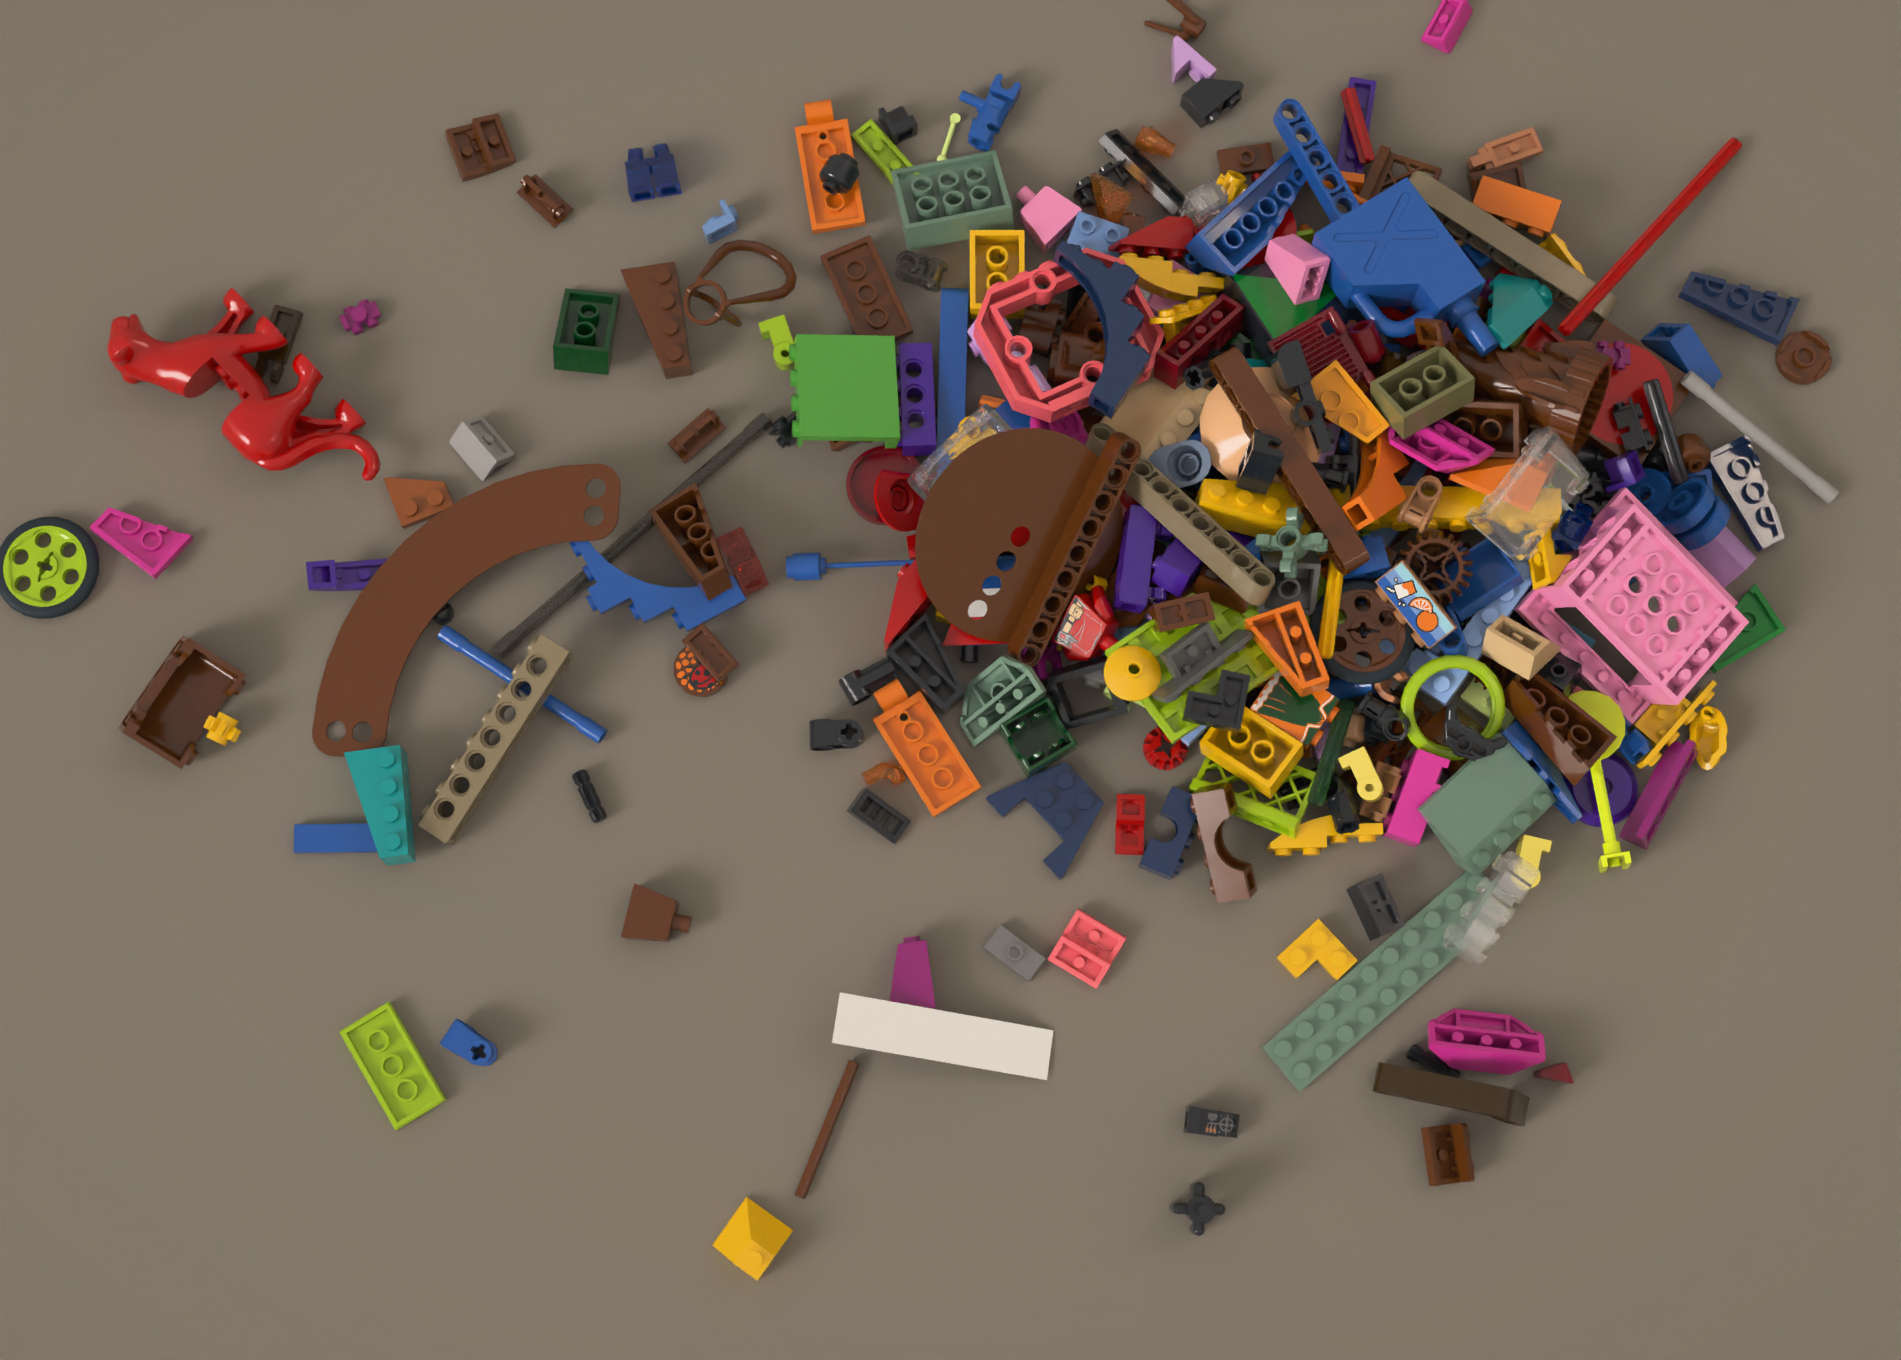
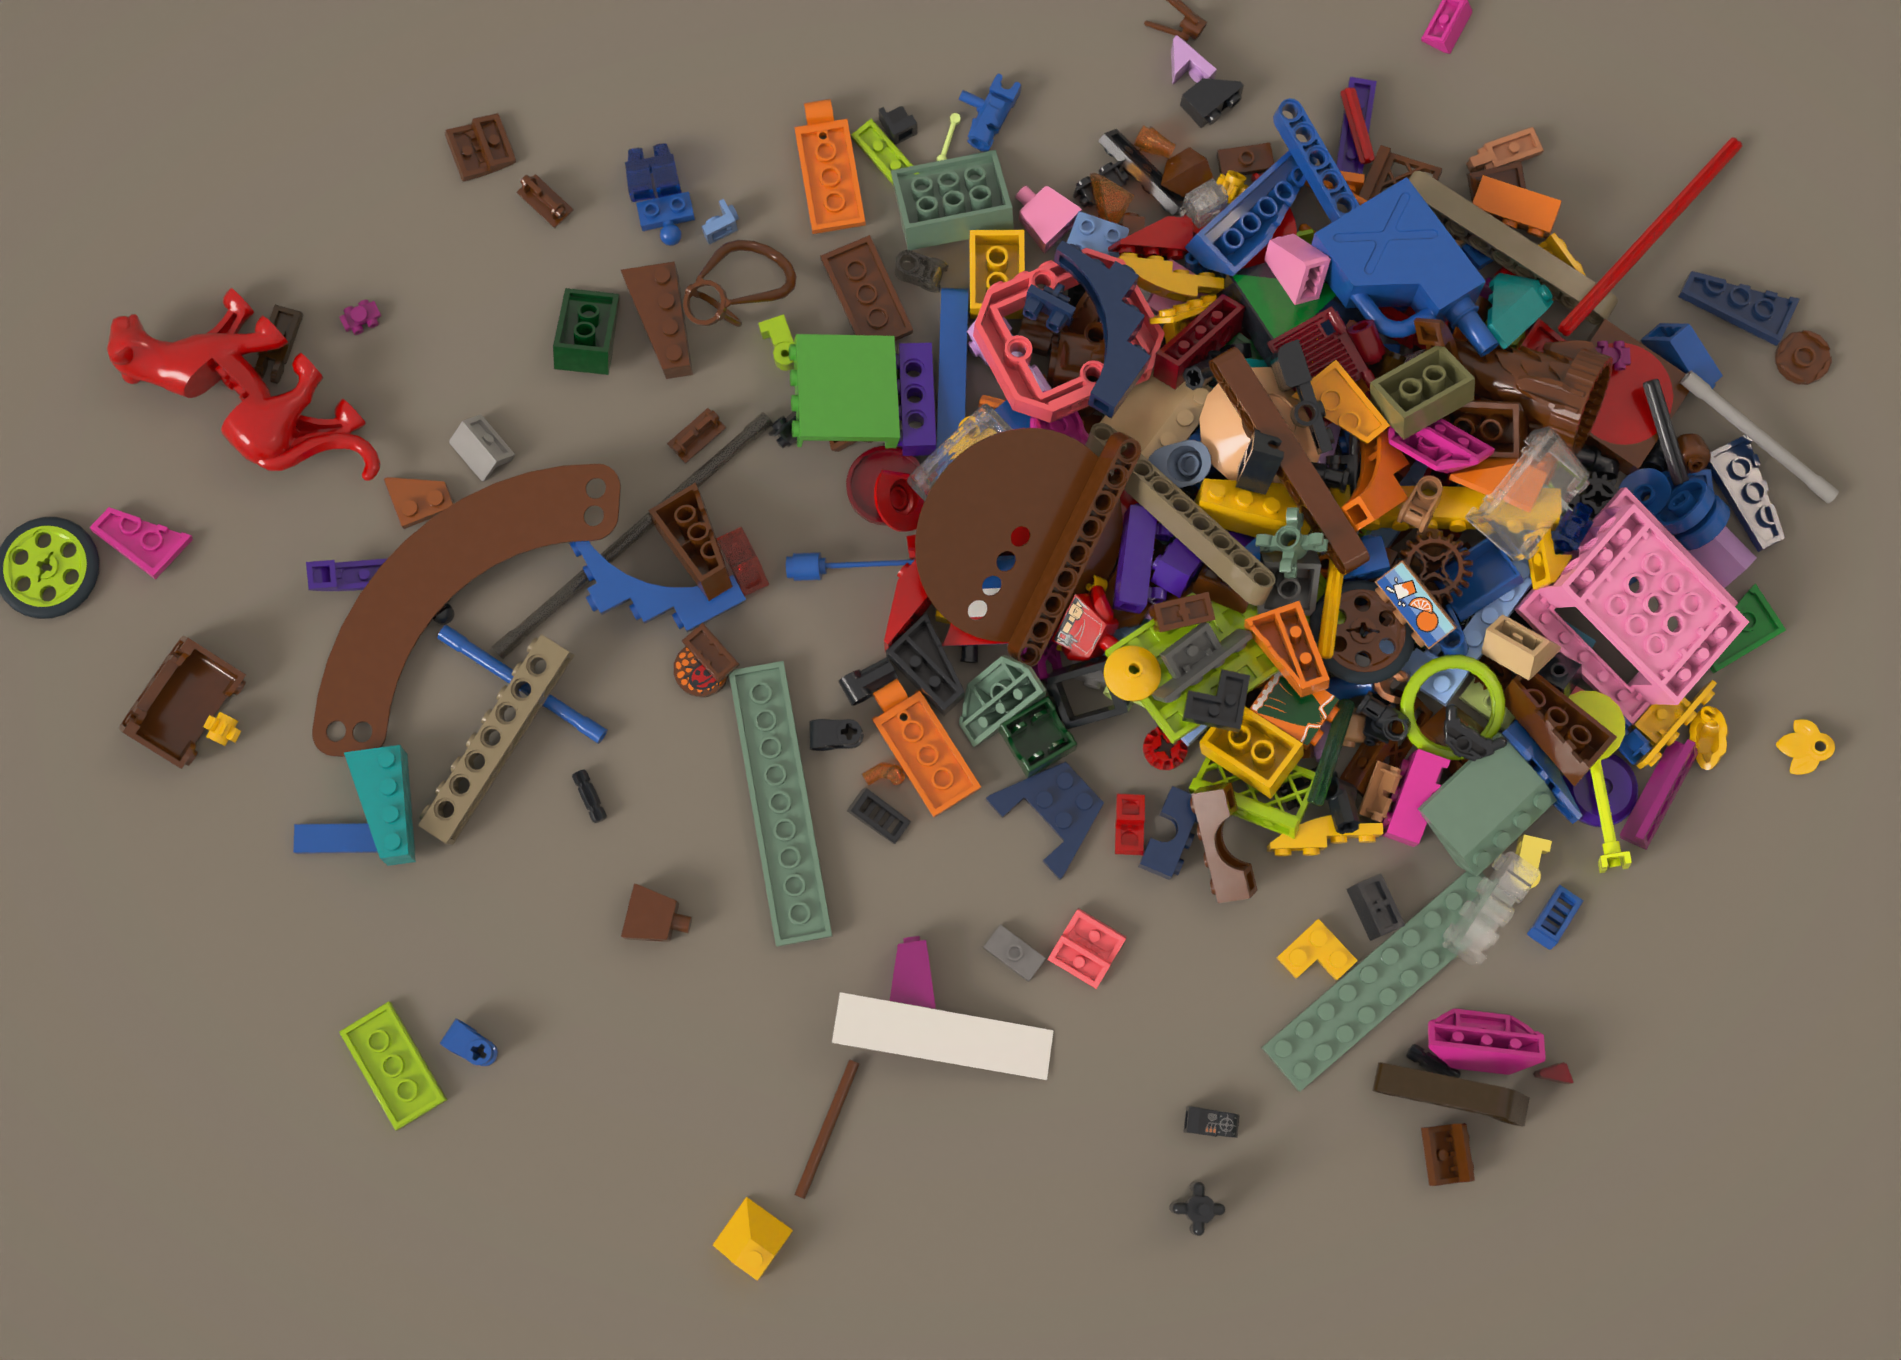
(665, 213): none -> blue plate
(780, 804): none -> sand green plate
(839, 173): black head -> none
(1051, 303): none -> dark blue hips
(1186, 172): none -> reddish brown slope
(1369, 783): light yellow leg -> none
(1545, 932): none -> blue slope
(1623, 471): dark purple panel -> none
(1629, 417): black hinge -> none
(1802, 747): none -> yellow plate

